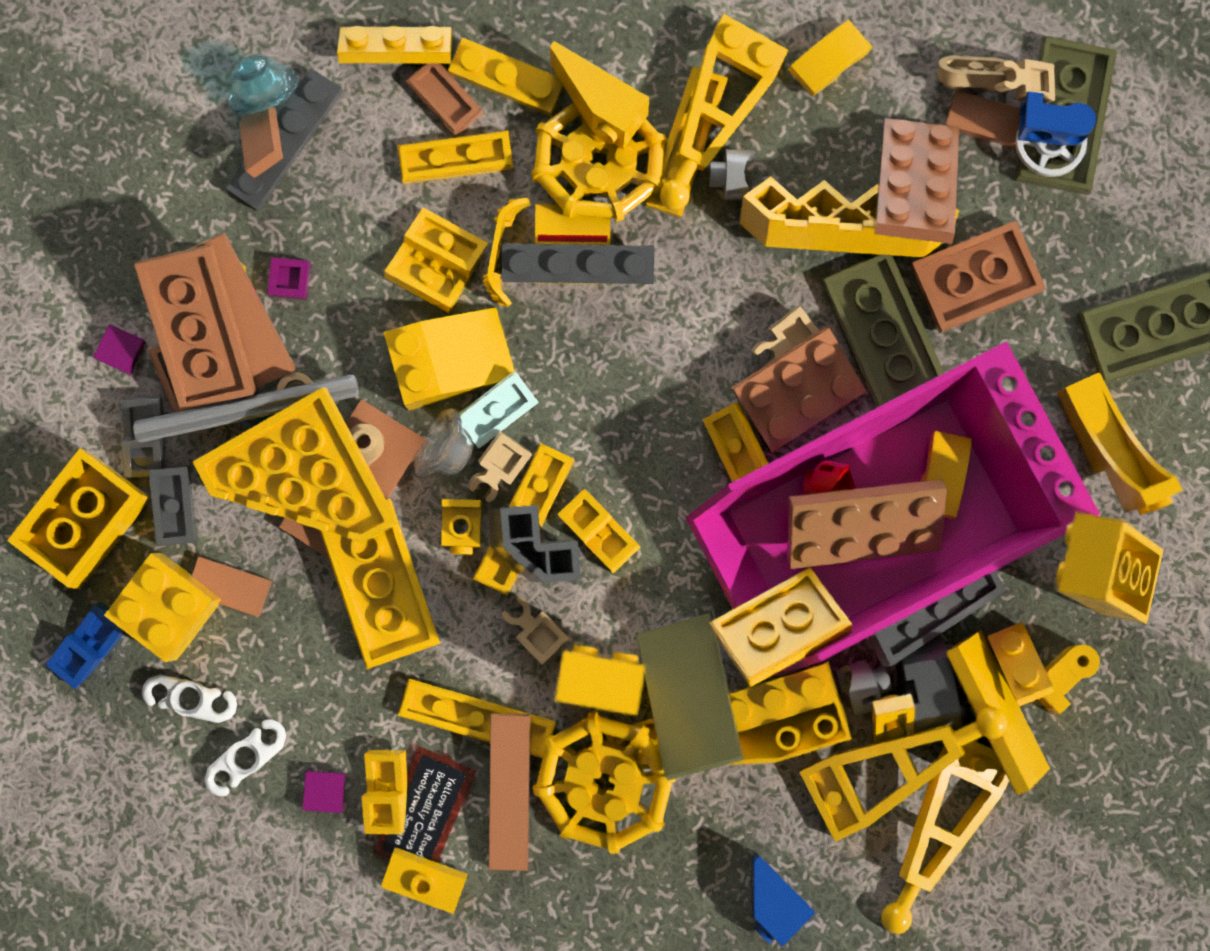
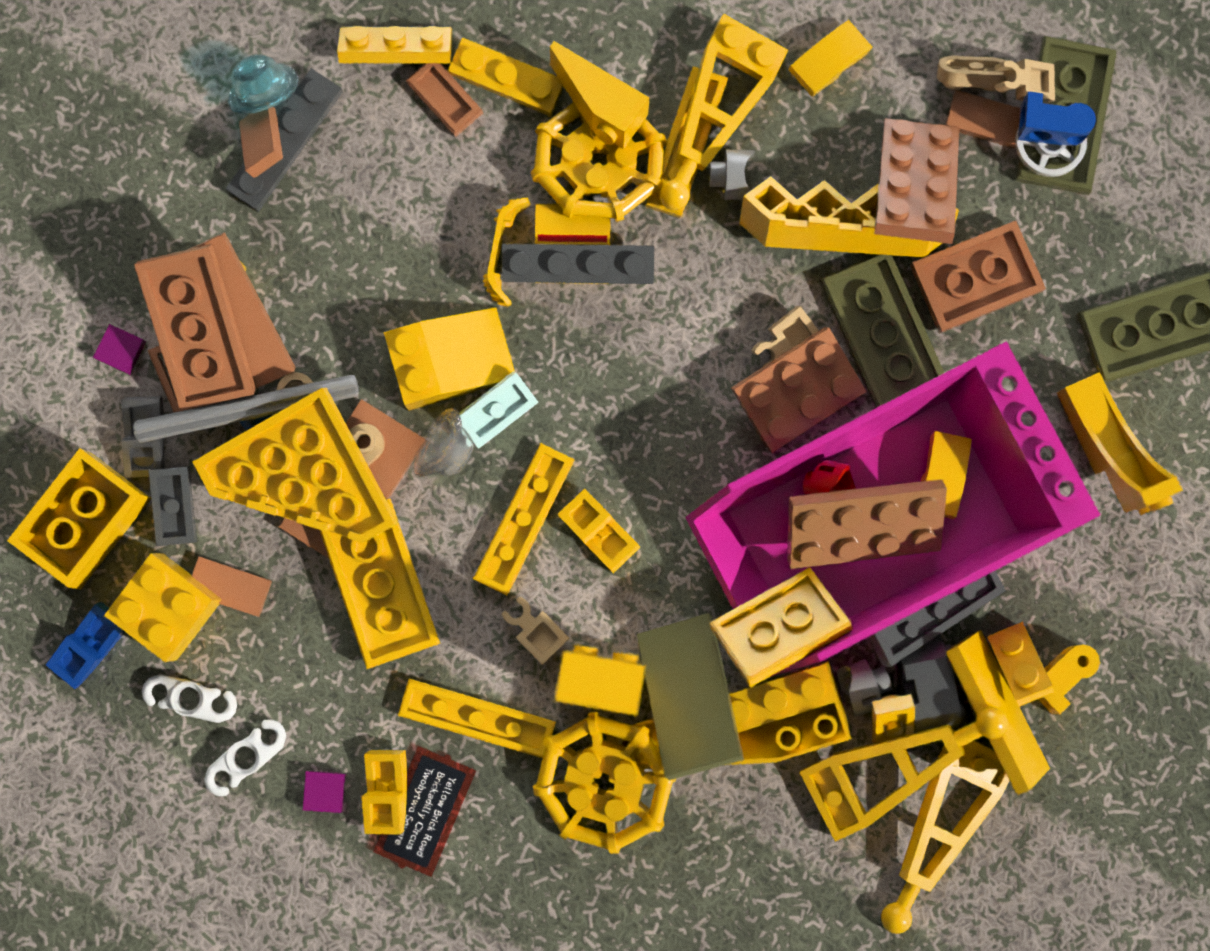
(289, 278): magenta tile -> none
(424, 880): yellow plate -> none
(435, 260): yellow slope -> none
(455, 157): yellow tile -> none
(472, 513): yellow brick -> none
(503, 461): tan plate -> none
(509, 792): nougat tile -> none
(517, 539): dark grey brick -> none
(735, 441): yellow plate -> none
(775, 904): blue slope -> none
(1109, 567): yellow brick -> none

